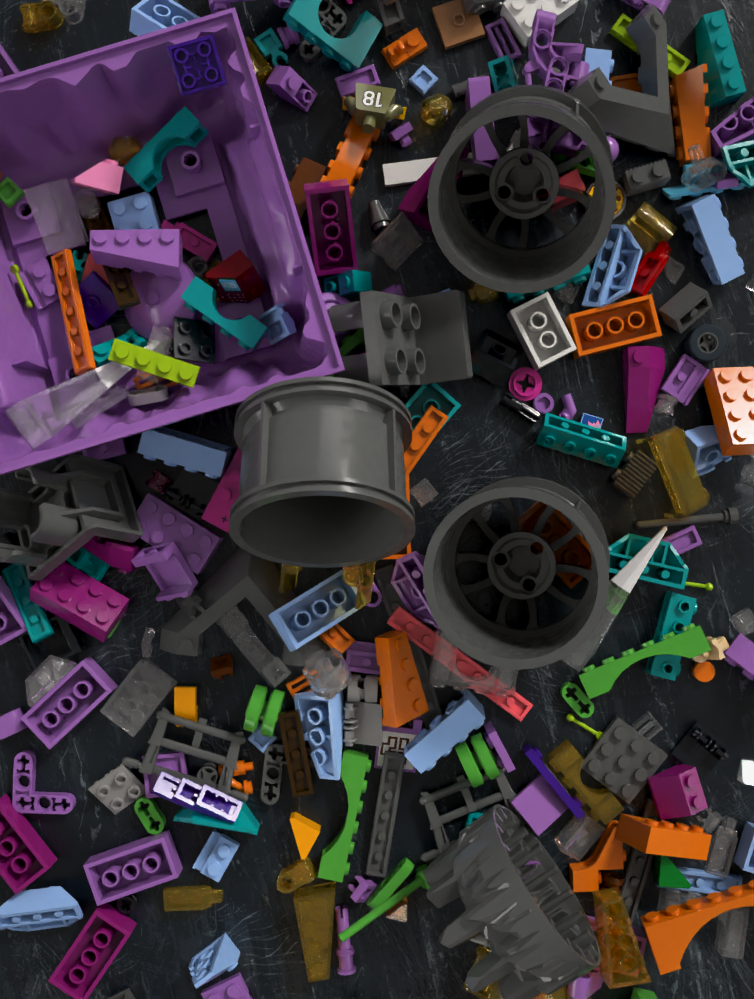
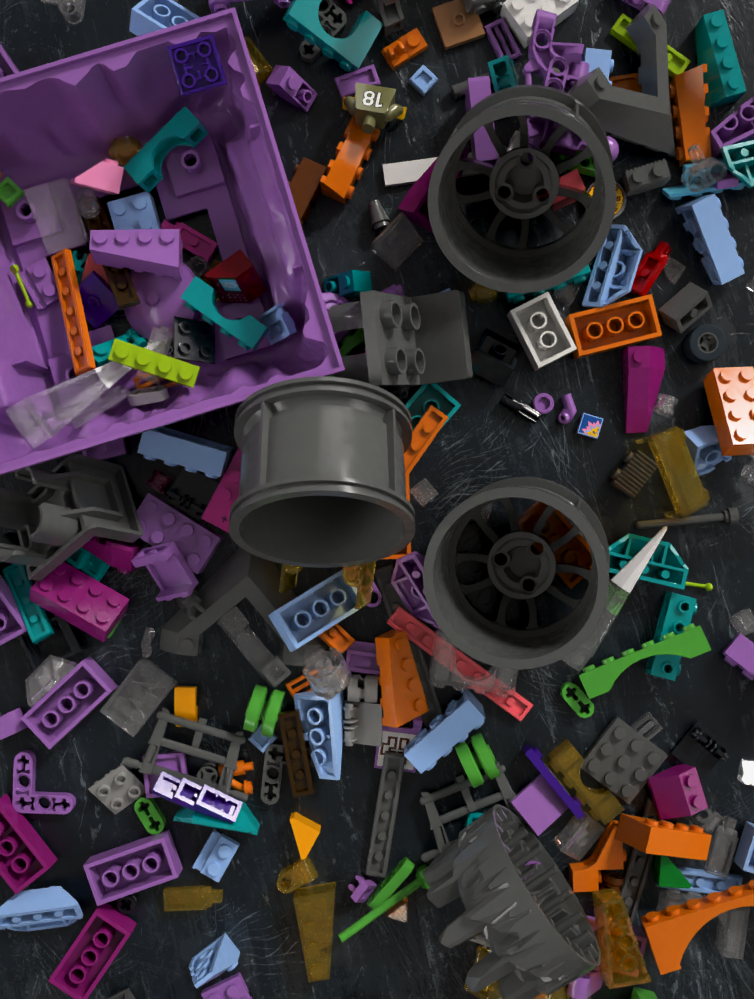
(36, 16): clear yellow piece -> none
(221, 666): reddish brown tile -> none
(270, 46): teal plate -> none
(288, 37): medium lavender wheel -> none
(331, 226): magenta brick -> none
(334, 856): bright green arch -> none
(345, 950): medium lavender pin -> none
(401, 134): medium lavender tile -> none
(436, 109): clear yellow head -> none
(500, 753): medium lavender plate -> none
(533, 379): dark pink gear -> none
(570, 717): lime hinge -> none
(581, 440): teal brick -> none
(653, 223): clear yellow brick -> none
(684, 379): medium lavender plate -> none
(684, 539): medium lavender tile -> none
(703, 671): orange tile -> none
(717, 646): tan hips -> none

